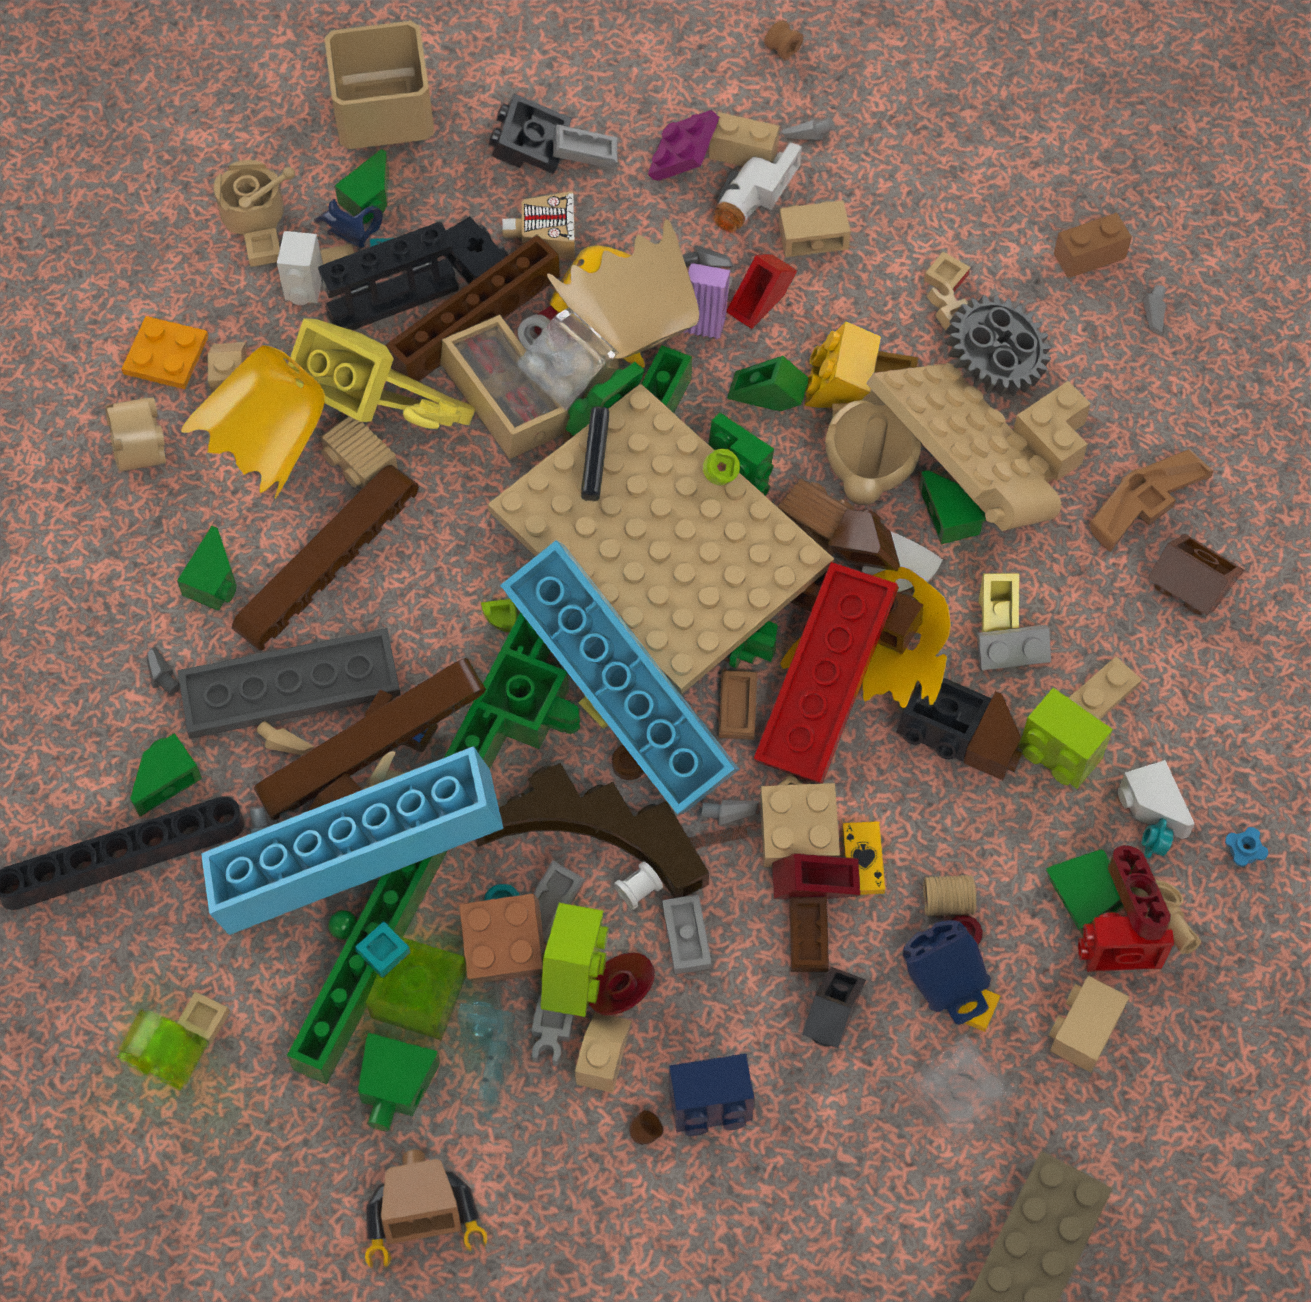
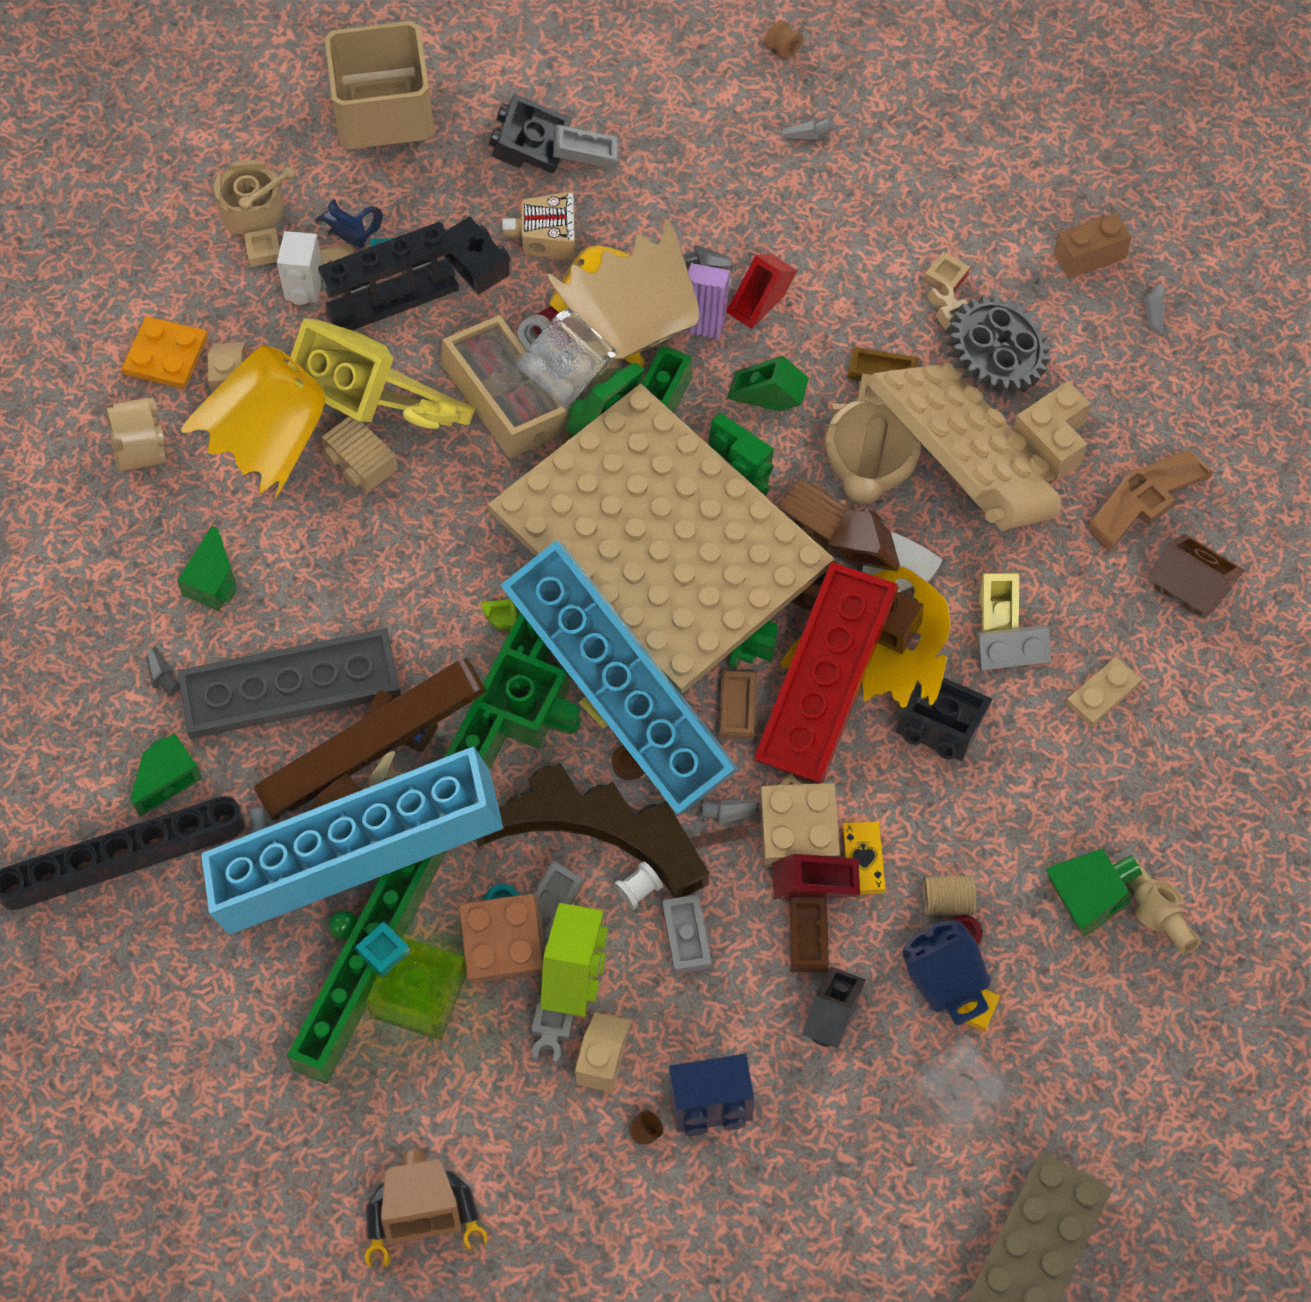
(161, 1049): clear neon green brick -> none
(203, 1017): tan plate -> none
(283, 740): tan bar -> none
(323, 556): reddish brown beam -> none
(365, 186): green slope -> none
(394, 1078): green torso -> none
(491, 294): reddish brown brick -> none
(494, 1028): clear light blue plate -> none
(595, 454): black axle -> none
(623, 983): dark red dish -> none
(683, 145): magenta plate -> none
(721, 467): lime tile -> none
(741, 138): tan brick -> none
(755, 185): white plate -> none
(814, 228): tan brick -> none
(842, 367): yellow slope -> none
(950, 508): green slope -> none
(995, 741): reddish brown slope -> none
(1064, 738): lime brick -> none
(1088, 1024): tan brick -> none
(1115, 946): red plate -> none
(1137, 906): dark red beam -> none
(1155, 795): white slope -> none
(1157, 839): teal plate -> none
(1246, 856): dark azure plate -> none

